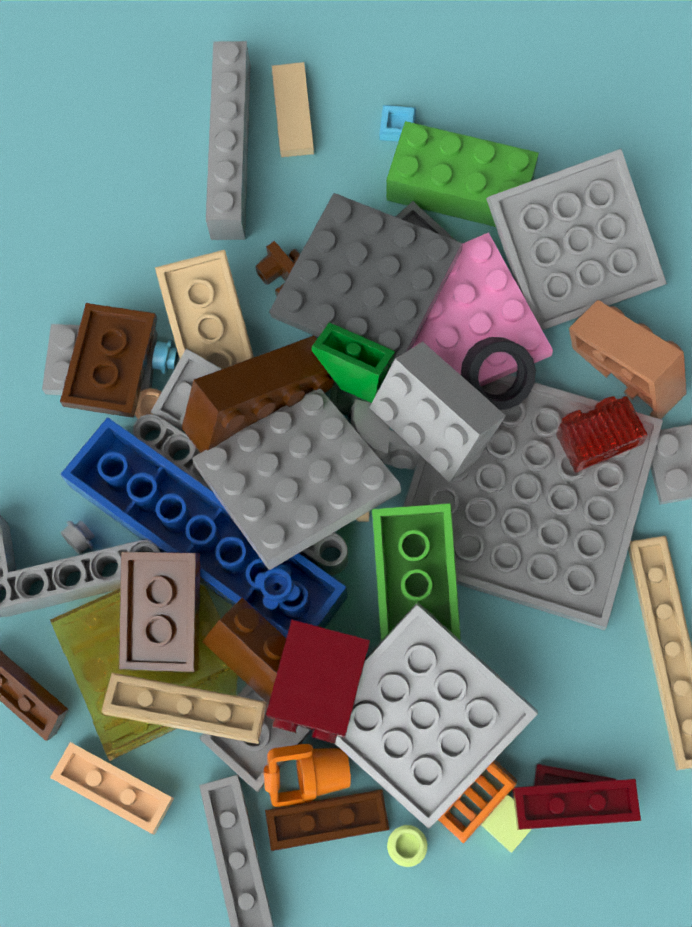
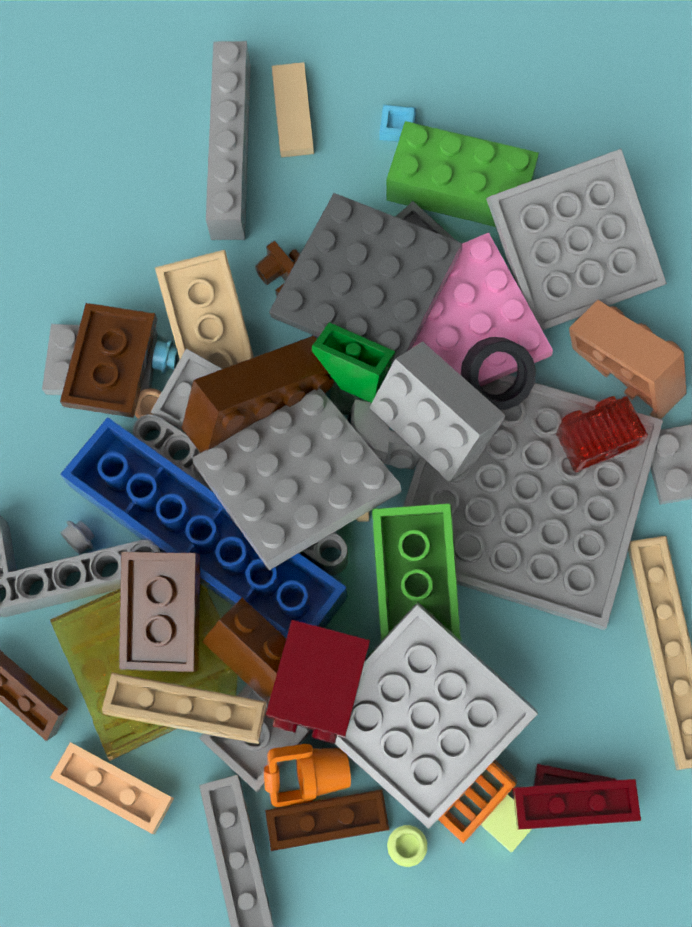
(281, 576): blue plate -> none

